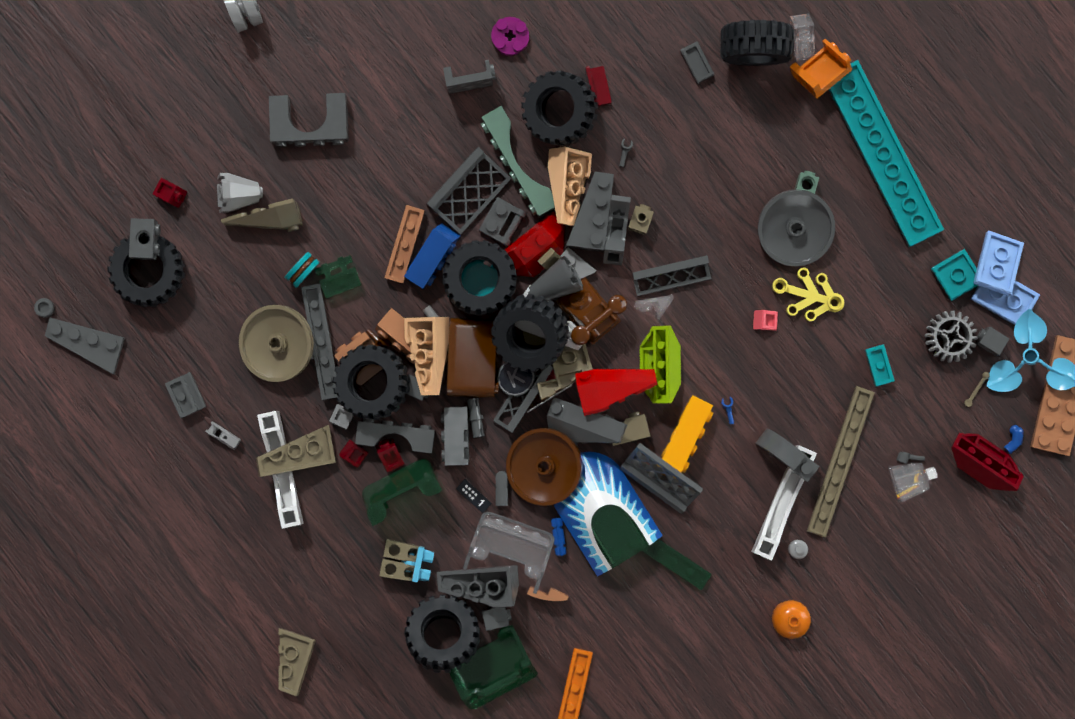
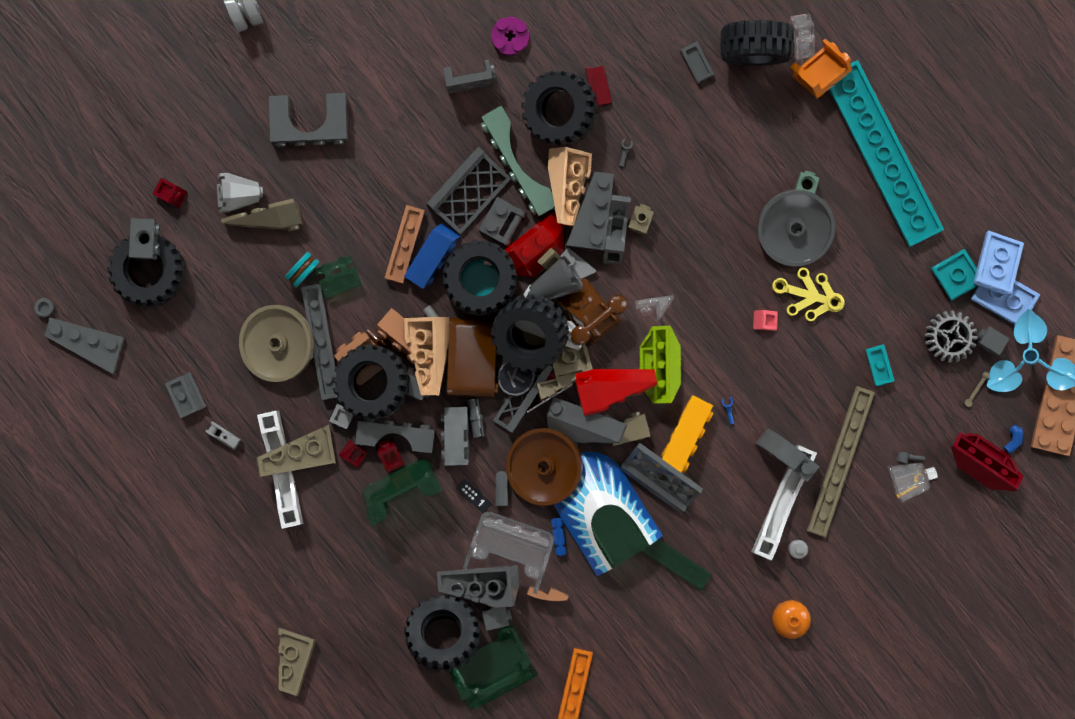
(410, 566): dark tan hips -> none
(670, 268): dark grey fence -> none

